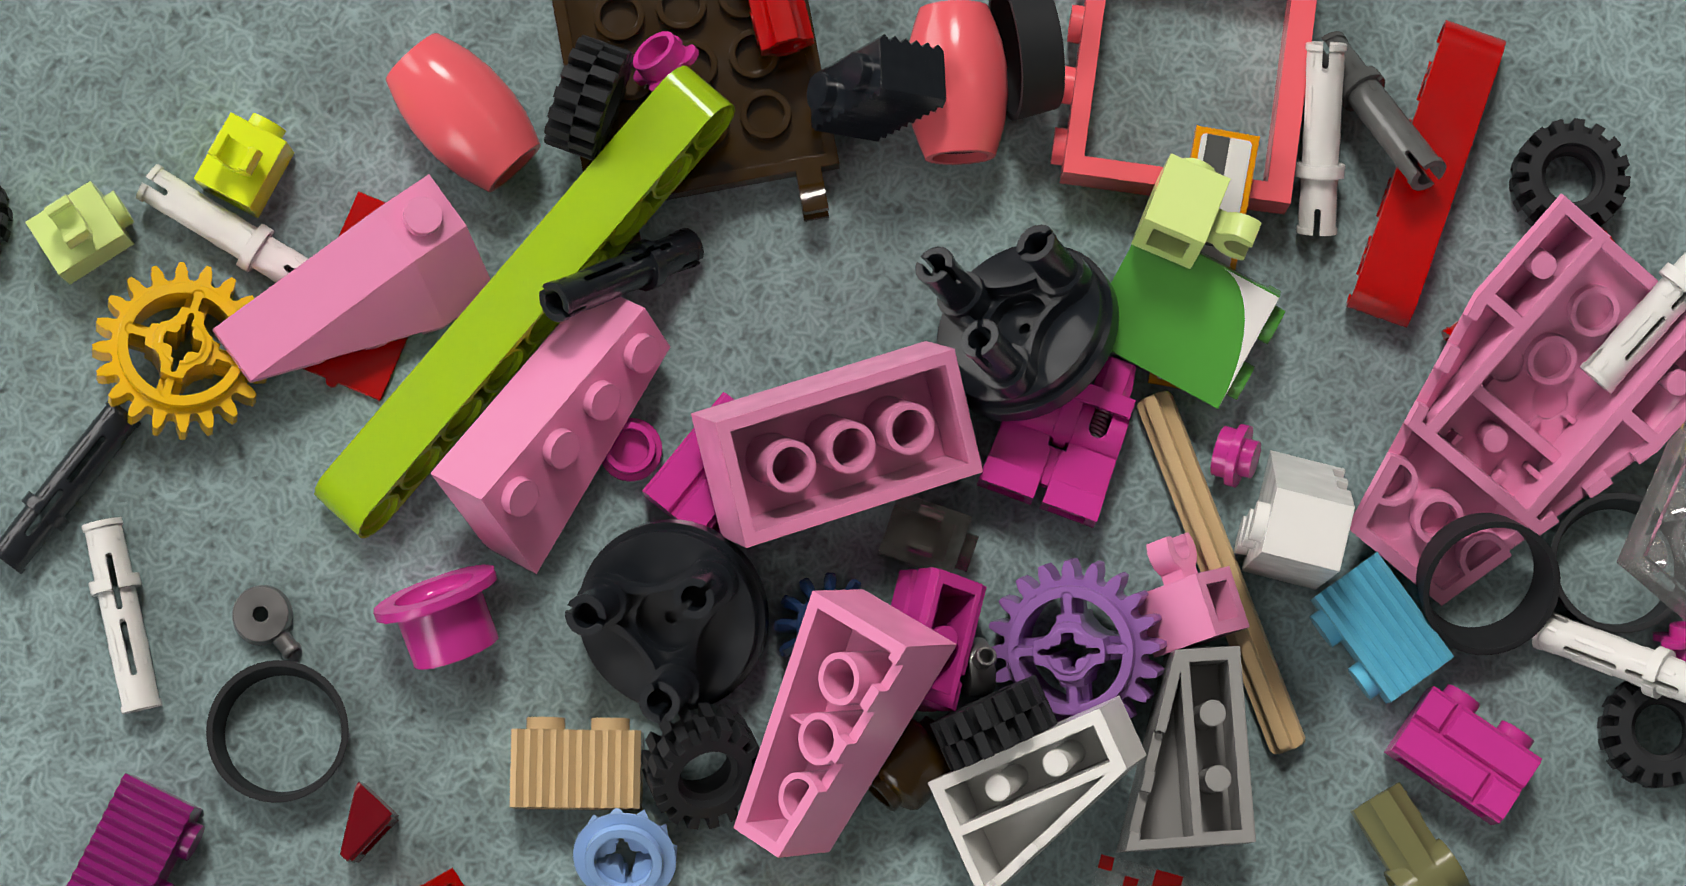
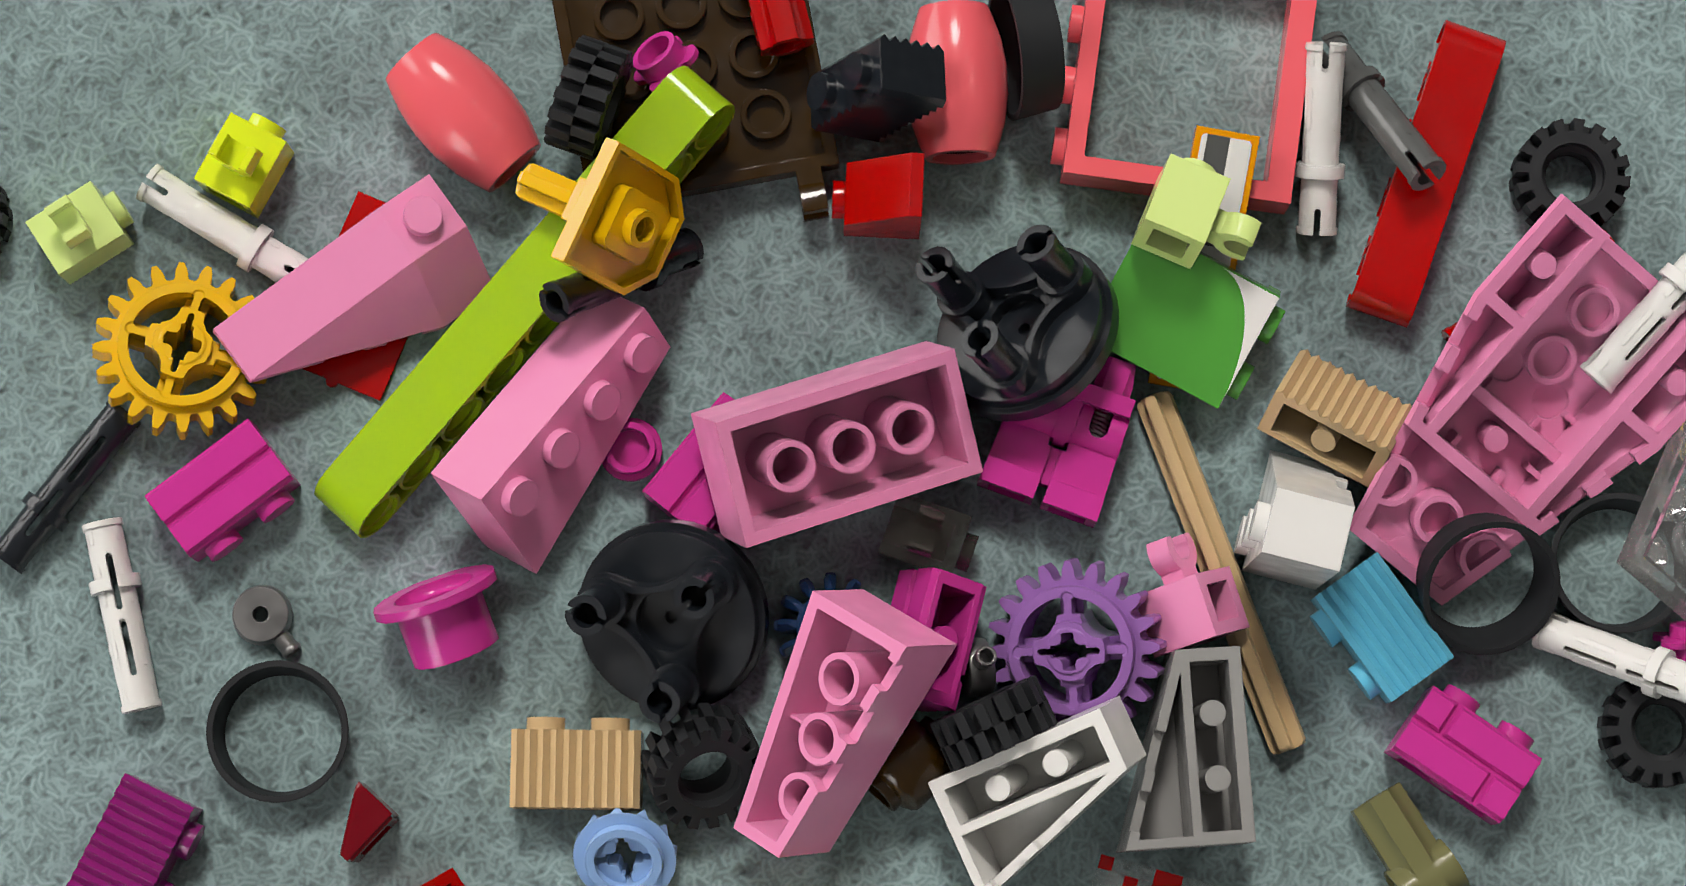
(224, 493): none -> dark pink brick
(615, 219): none -> yellow piece
(881, 197): none -> red slope
(1235, 454): dark pink plate -> none
(1334, 418): none -> tan brick

